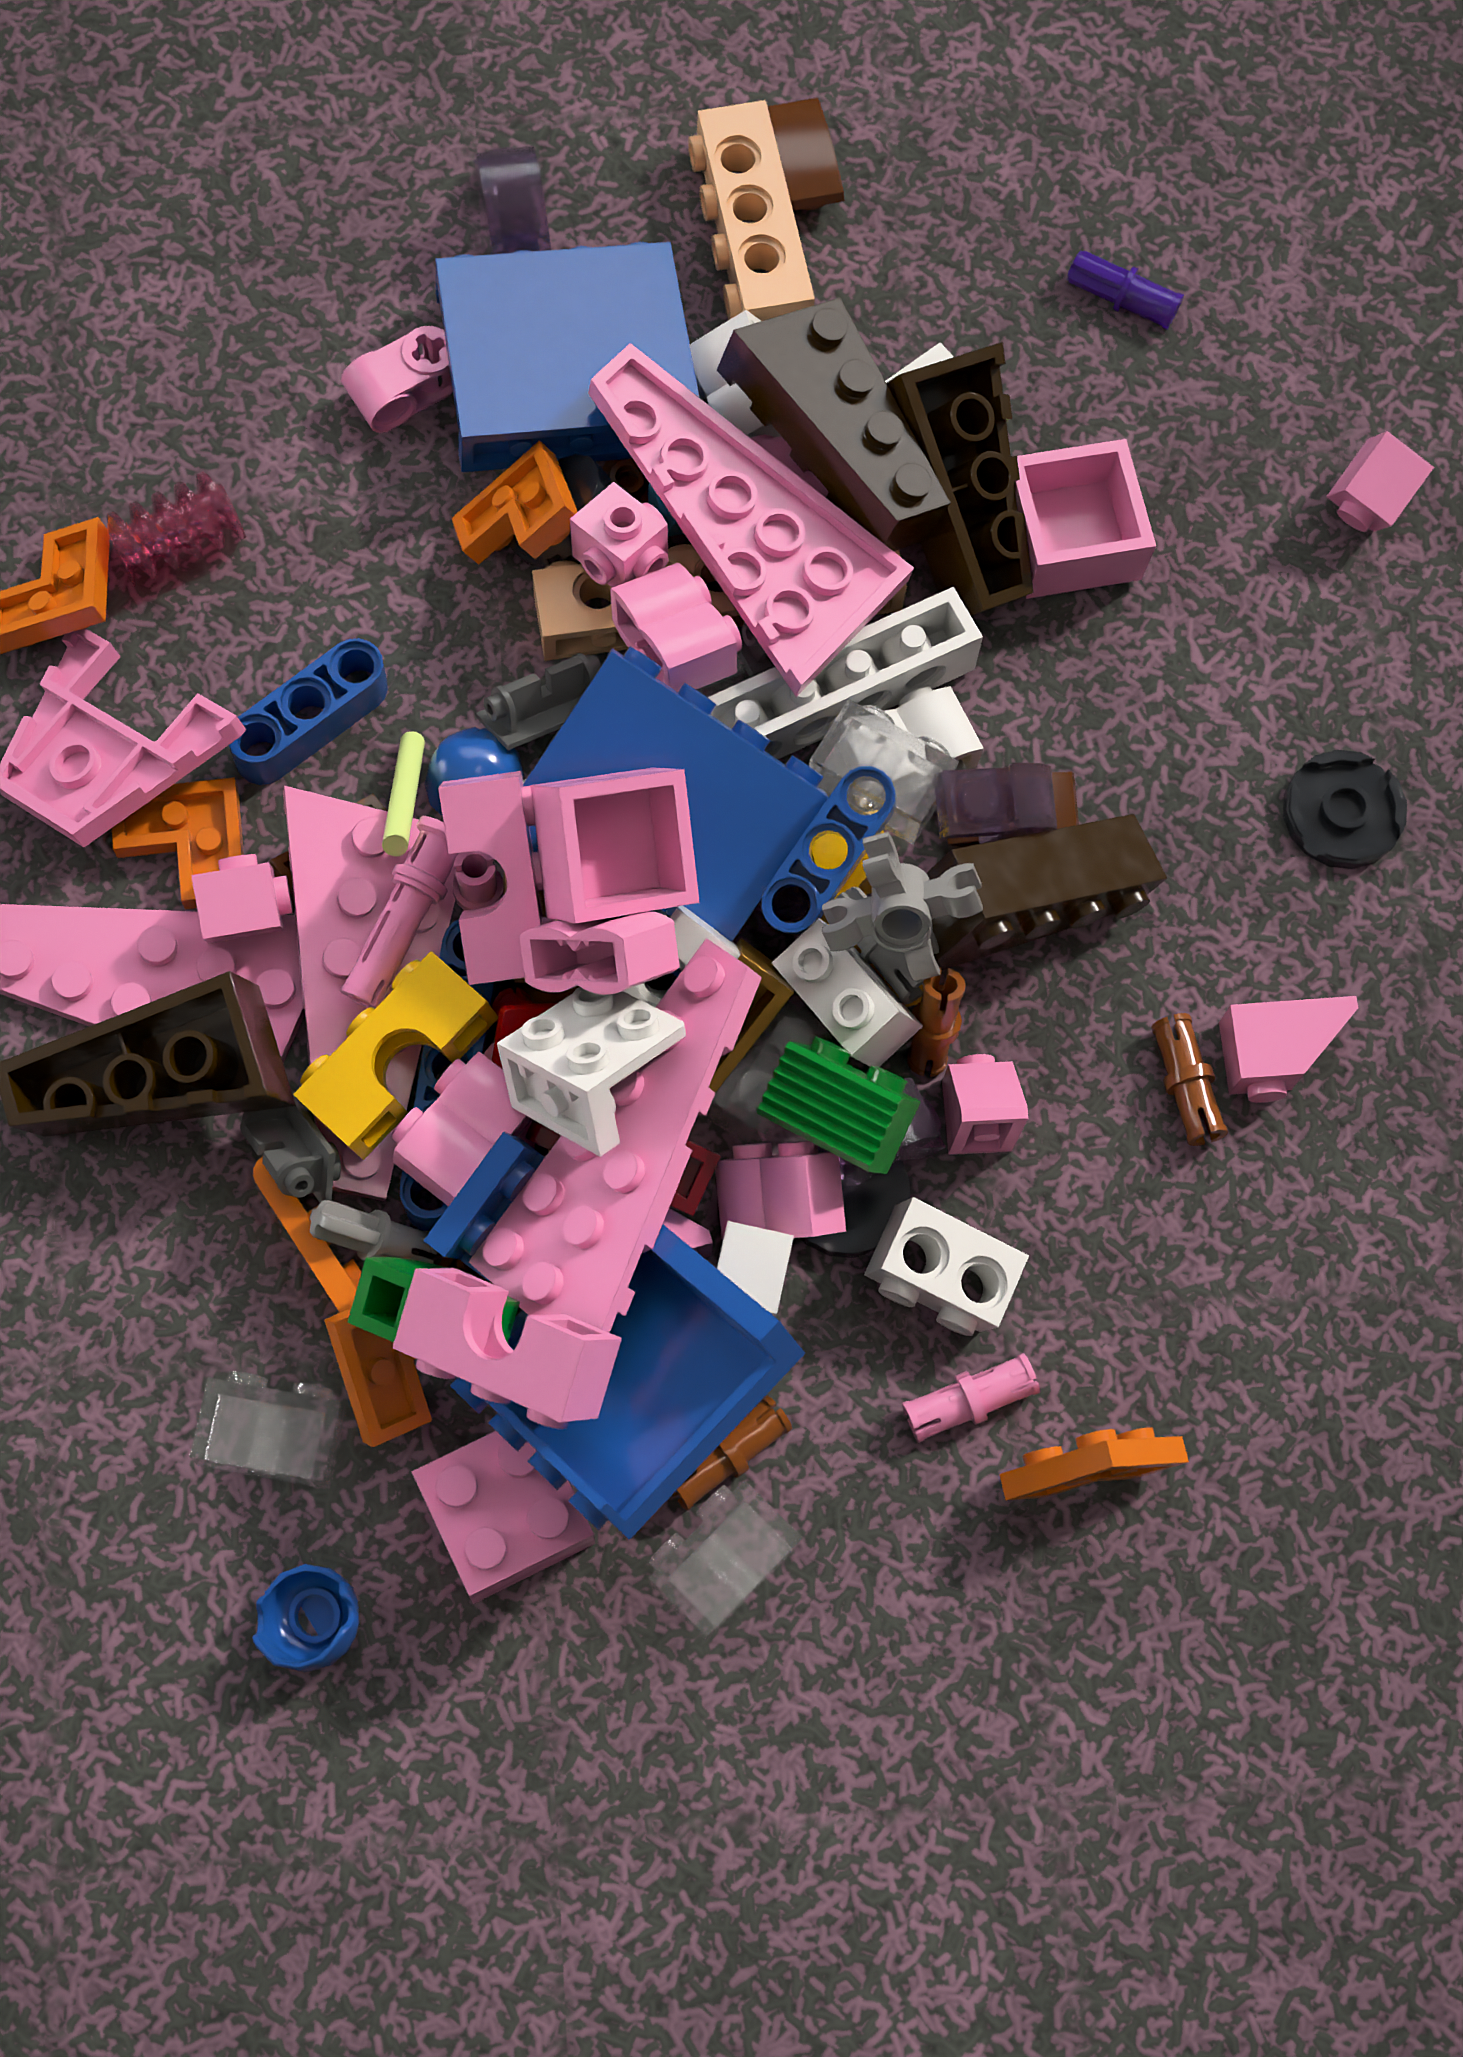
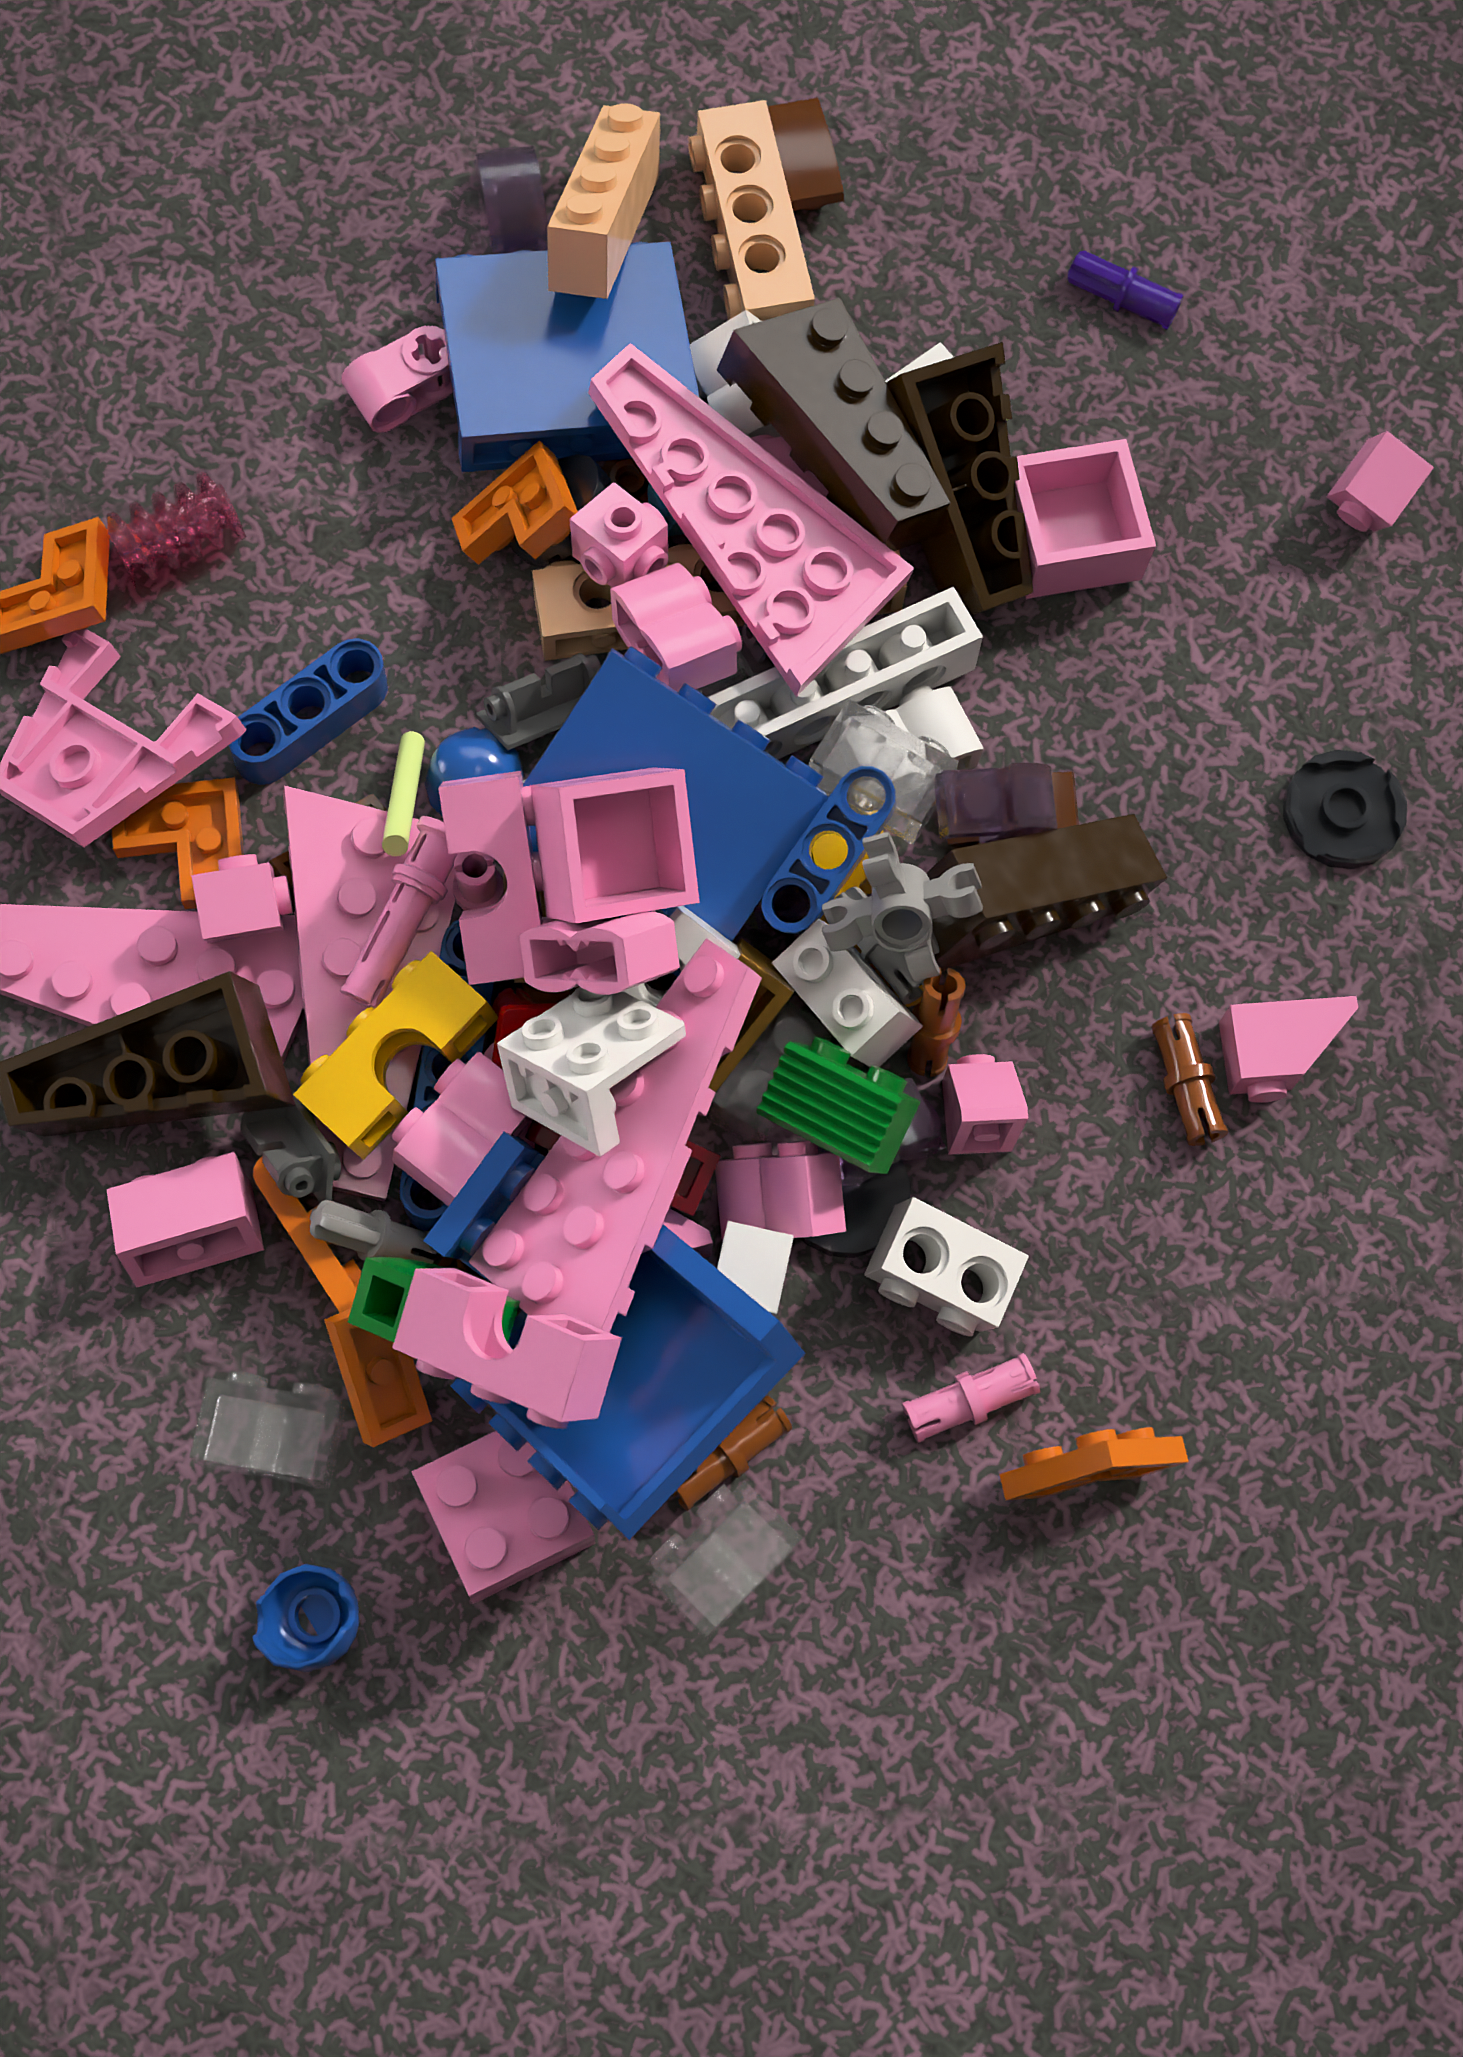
(184, 1219): none -> bright pink brick
(603, 201): none -> light nougat brick

